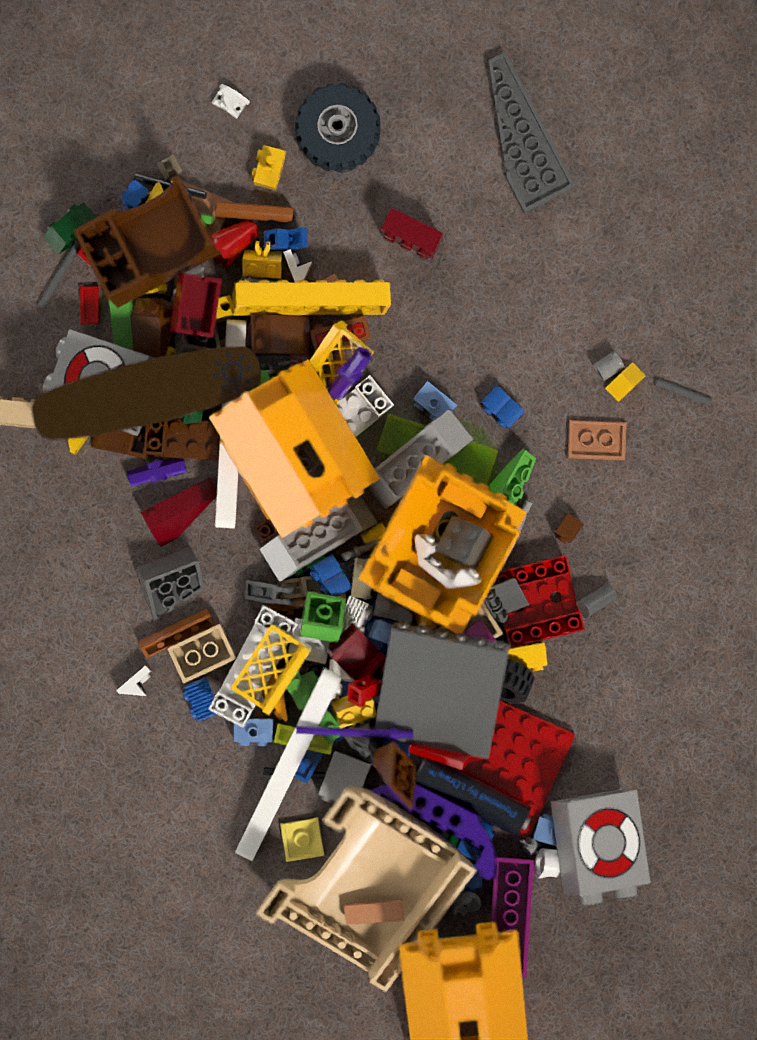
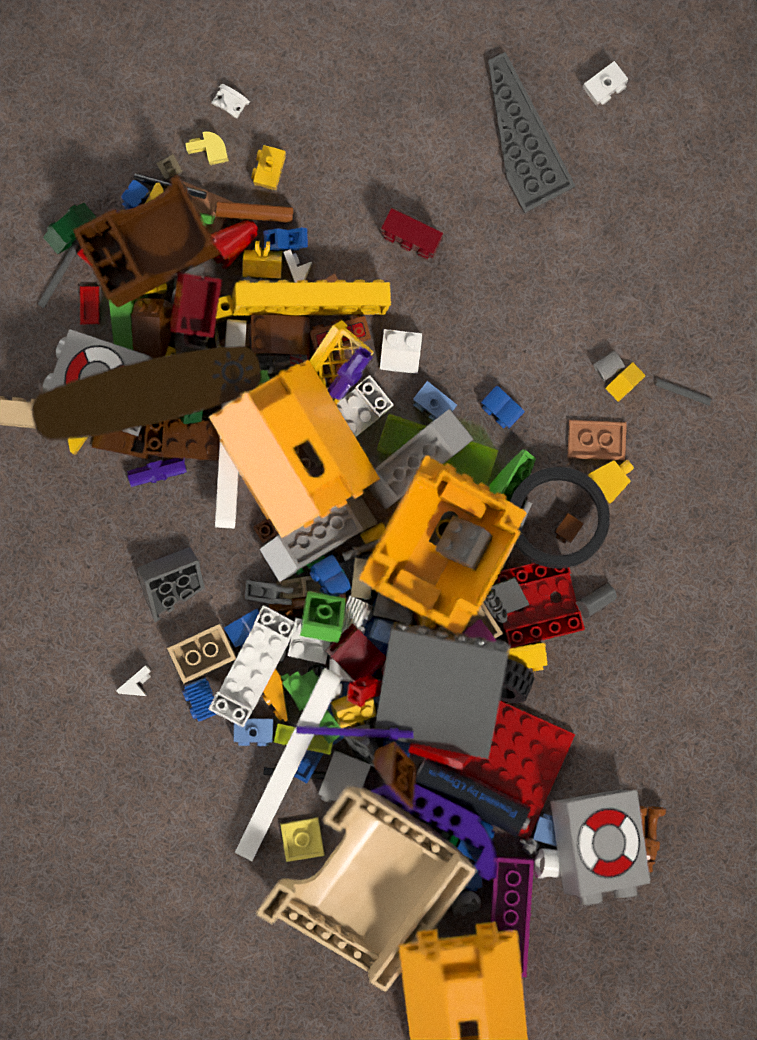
(172, 516): dark red wedge -> none
(176, 633): dark orange brick -> none
(212, 144): none -> light yellow brick
(241, 628): none -> blue brick
(281, 681): yellow fence -> none
(343, 147): black wheel -> none
(374, 912): nougat tile -> none
(400, 351): none -> white slope
(425, 549): white slope -> none
(595, 492): none -> black tyre
(606, 83): none -> white brick
(612, 478): none -> yellow torso
(652, 845): none -> dark orange piece

